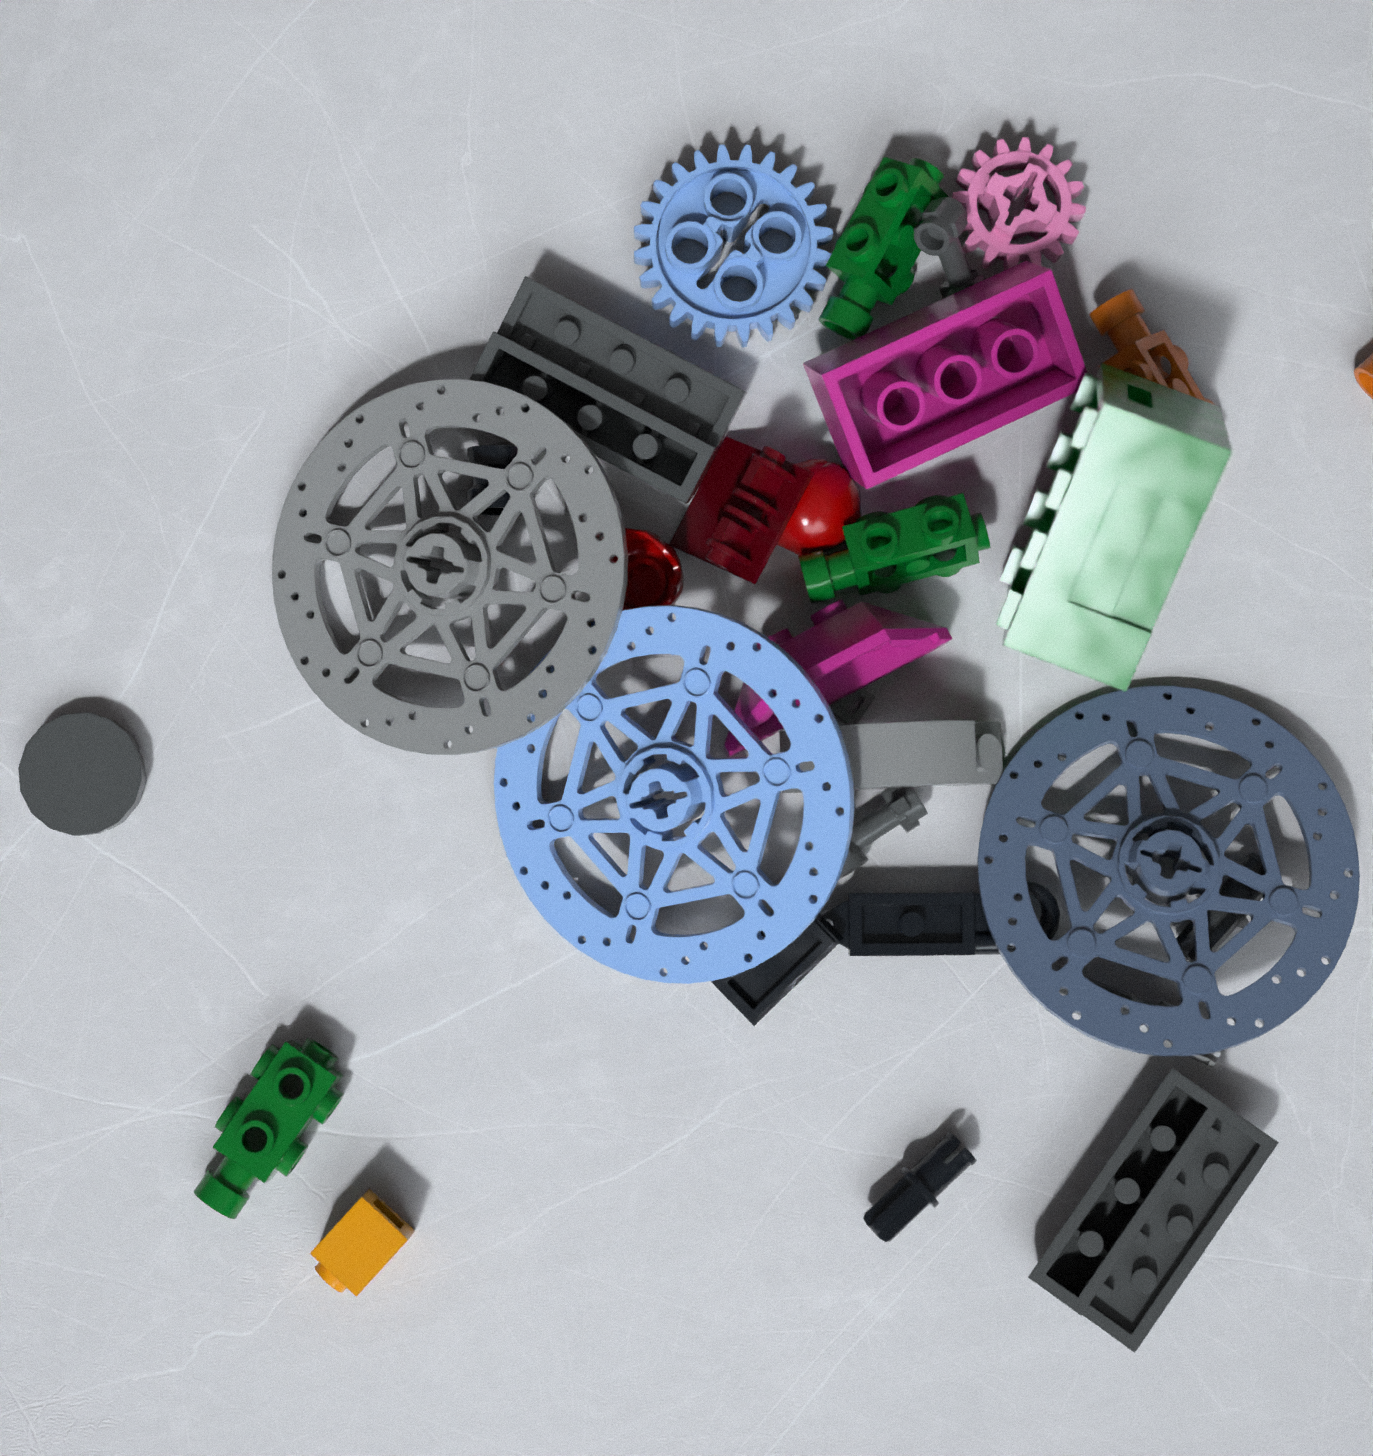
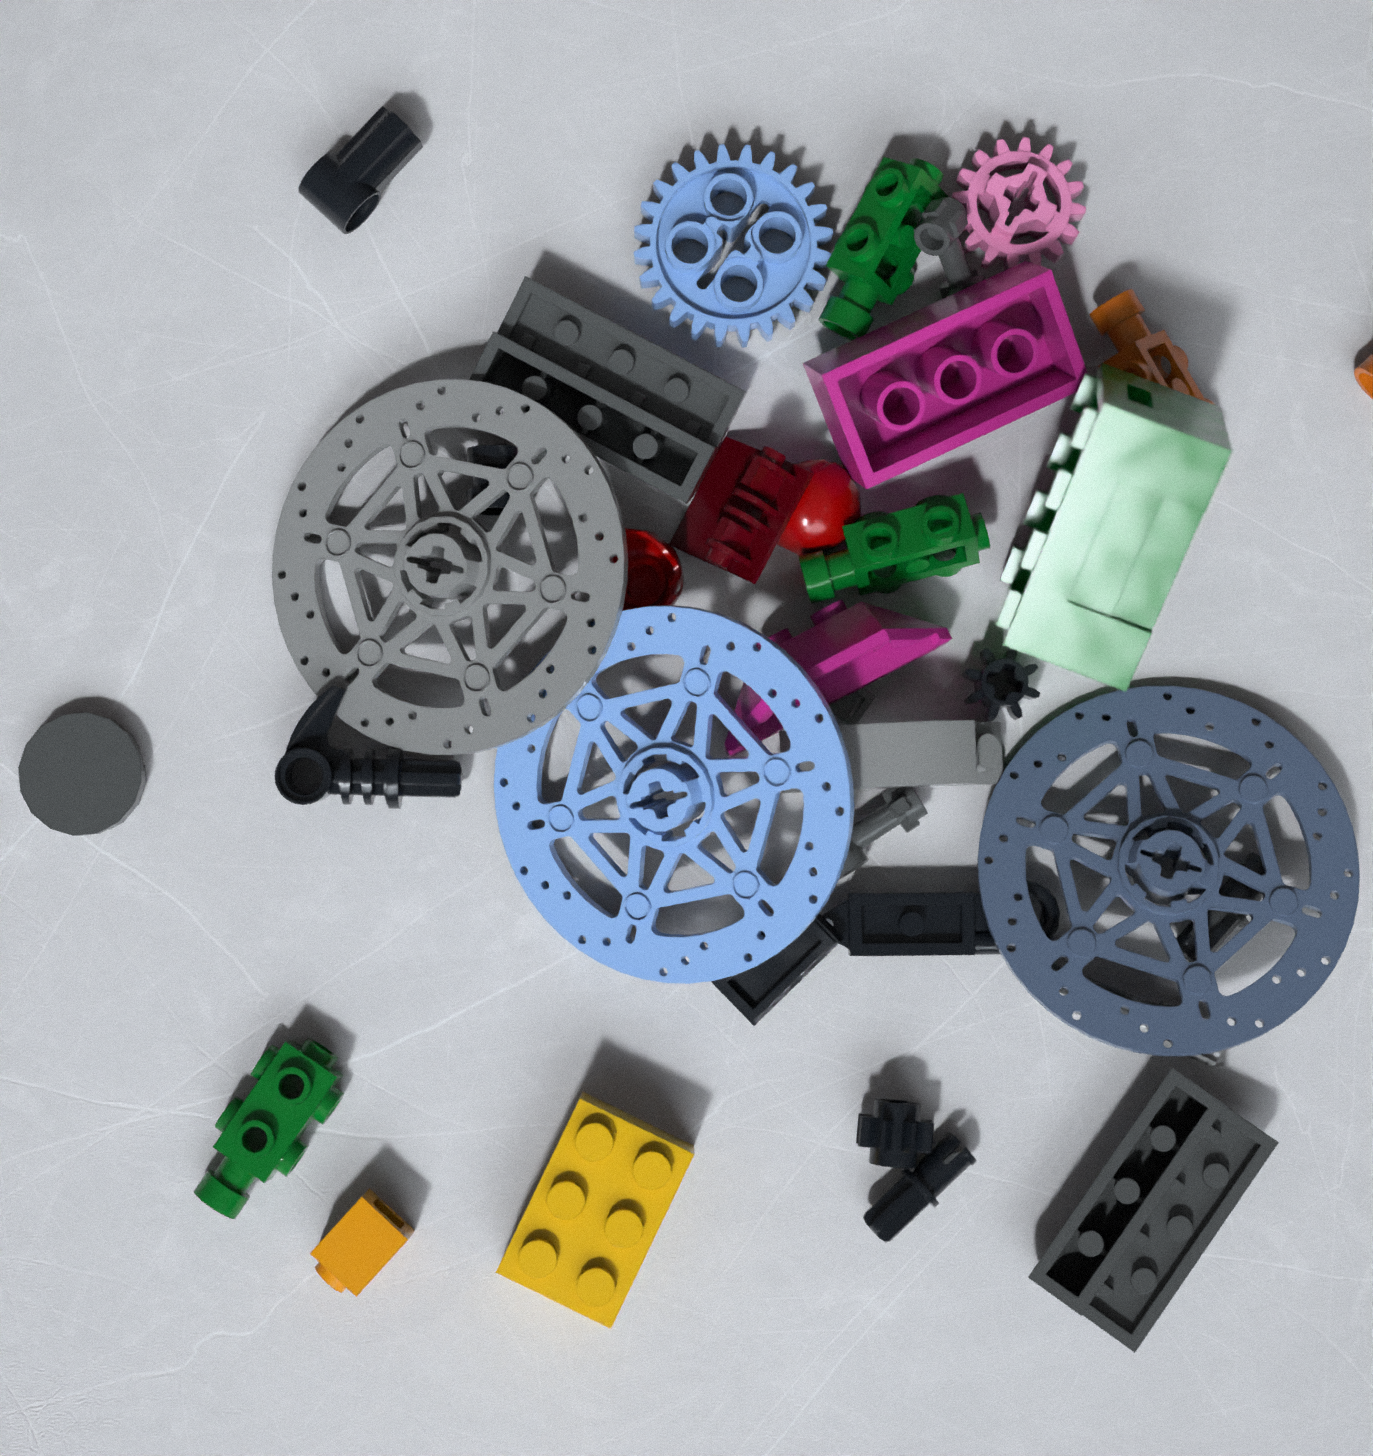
(349, 182): none -> black piece
(359, 776): none -> black piece
(596, 1210): none -> yellow brick
(895, 1133): none -> black gear
(985, 691): none -> black gear

